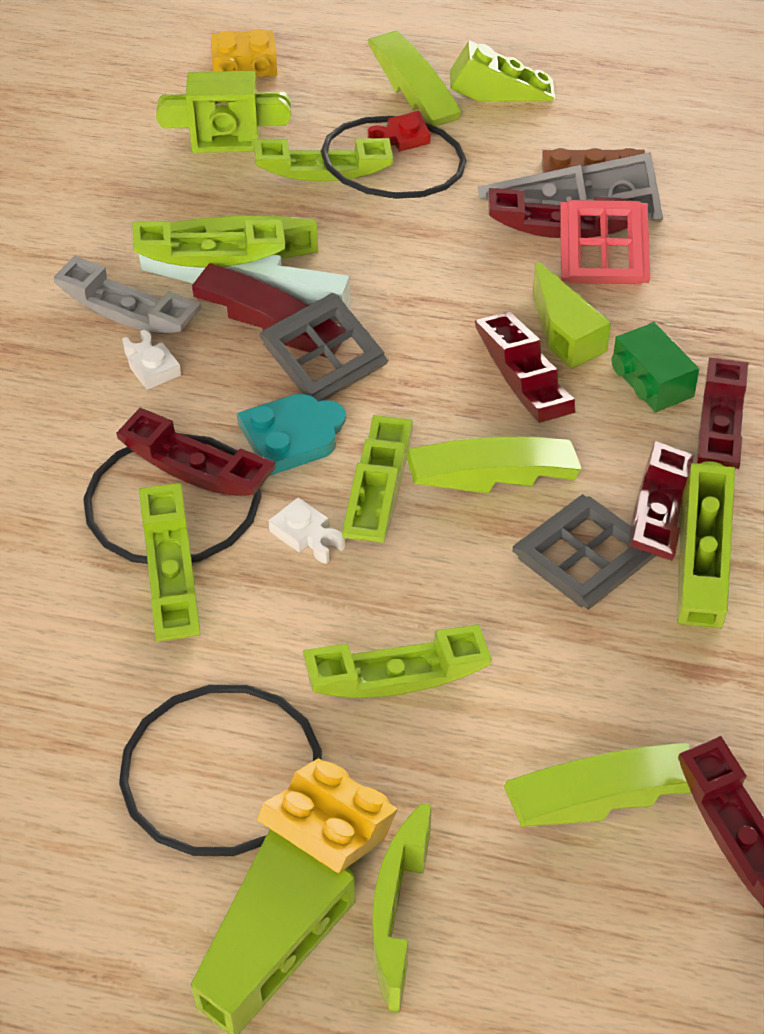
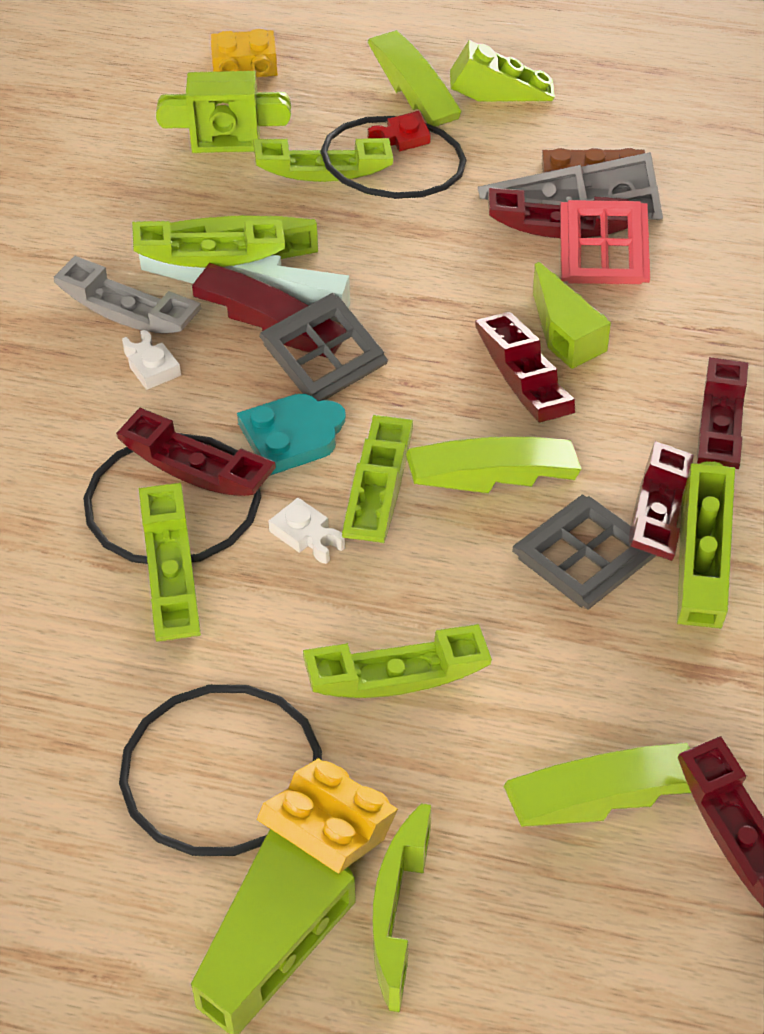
(655, 367): green brick -> none

